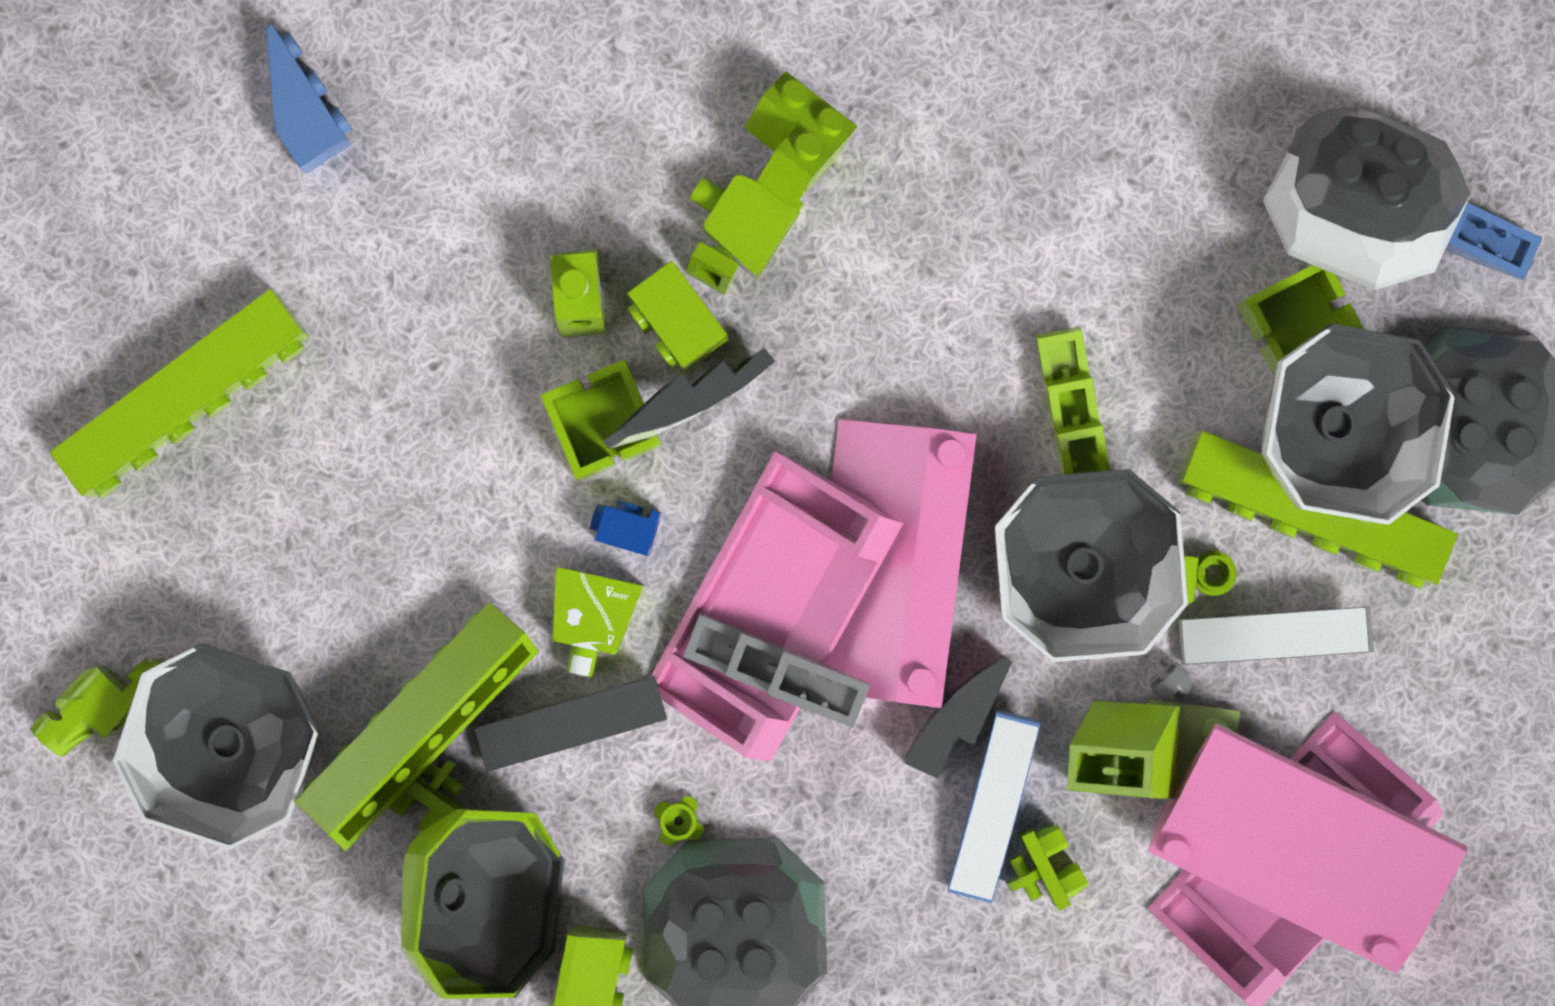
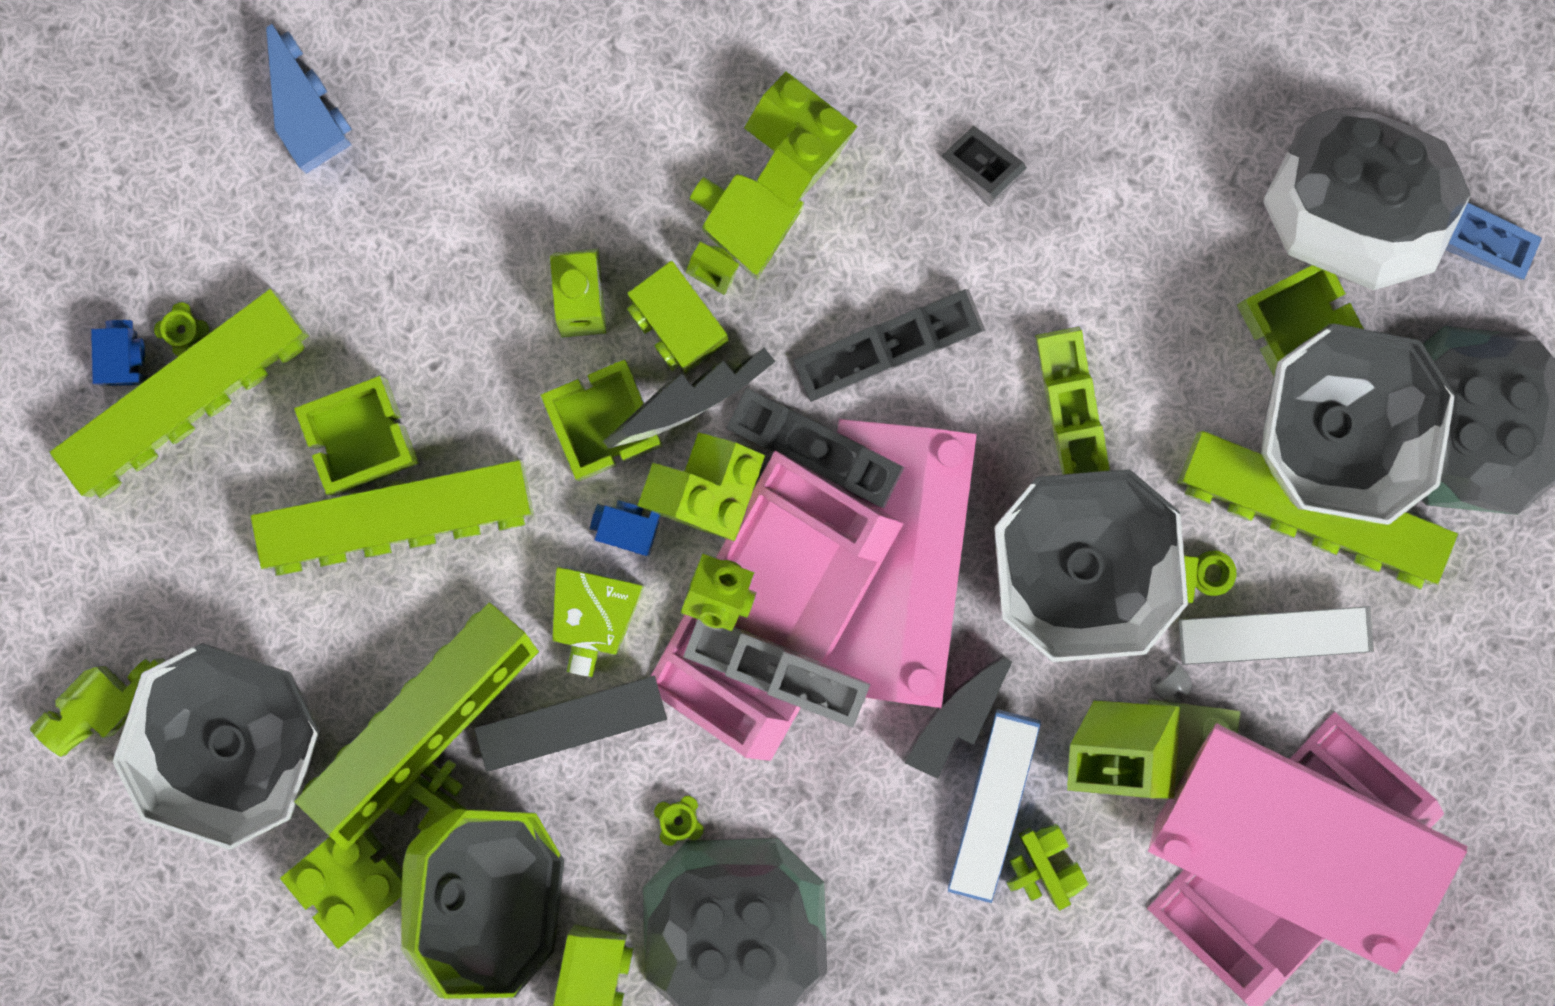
(117, 354): none -> blue brick
(168, 328): none -> lime plate
(345, 886): none -> lime piece
(357, 435): none -> lime piece
(391, 516): none -> lime brick
(710, 491): none -> lime brick
(719, 593): none -> lime brick
(816, 447): none -> dark grey slope
(889, 345): none -> dark grey slope
(984, 165): none -> dark grey slope

